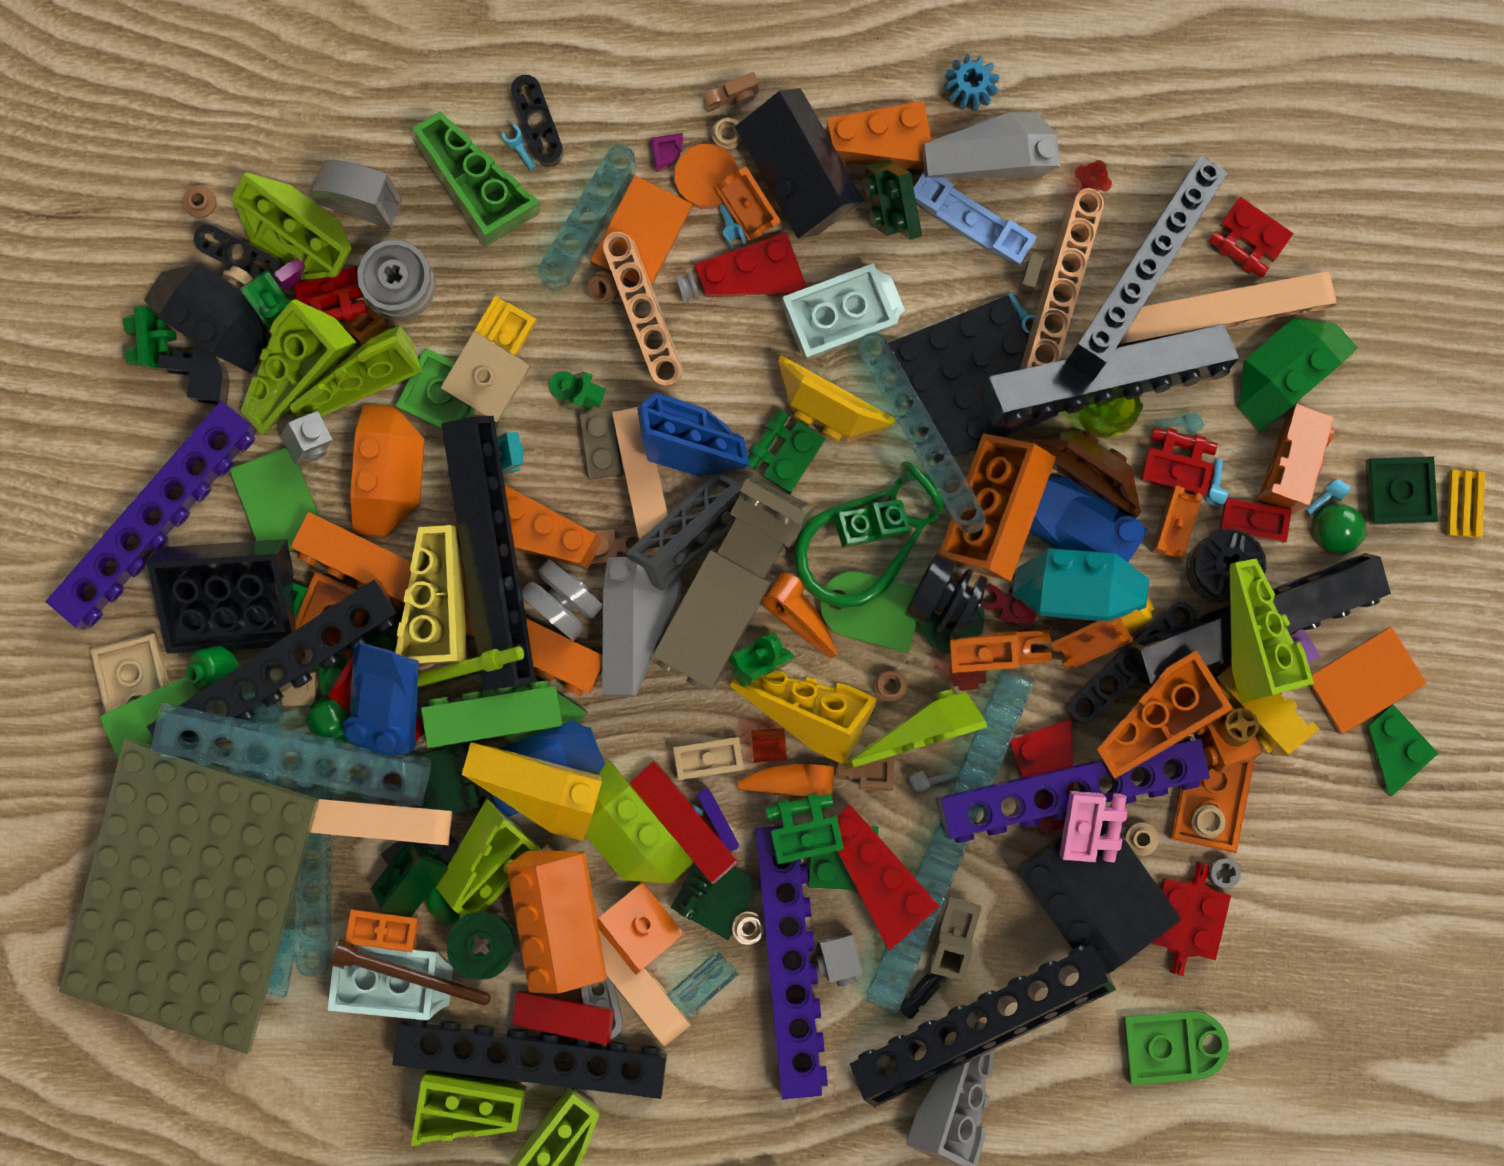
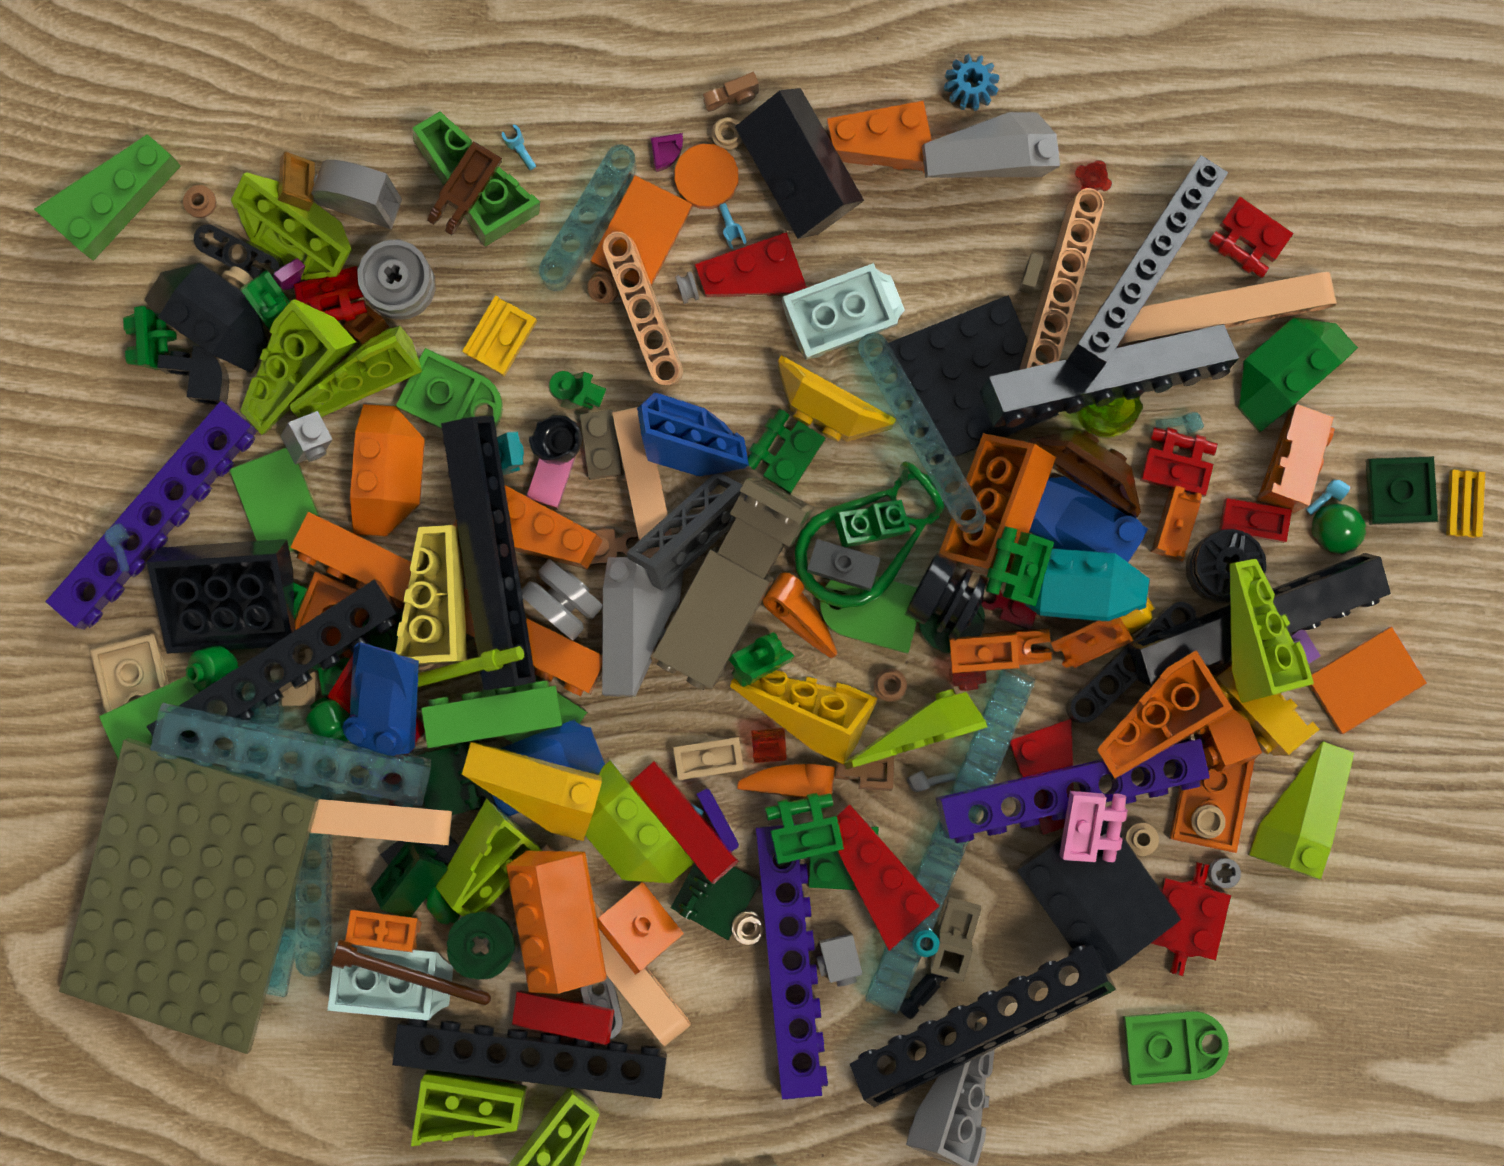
(109, 196): none -> bright green wedge
(115, 536): none -> clear light blue hand
(296, 181): none -> pearl gold tile
(465, 185): none -> reddish brown hinge
(486, 376): tan plate -> none
(537, 144): black beam -> none
(549, 483): none -> bright pink tile
(556, 439): none -> black hair
(702, 984): clear light blue plate -> none
(746, 203): orange hinge -> none
(843, 565): none -> dark grey plate
(892, 199): dark green plate -> none
(933, 946): none -> teal pin
(973, 220): light blue slope -> none
(1021, 313): medium azure hand -> none
(1027, 568): none -> green plate
(1216, 495): medium azure hand -> none
(1245, 723): pearl gold wheel -> none
(1305, 818): none -> lime wedge
(1398, 748): green wing -> none

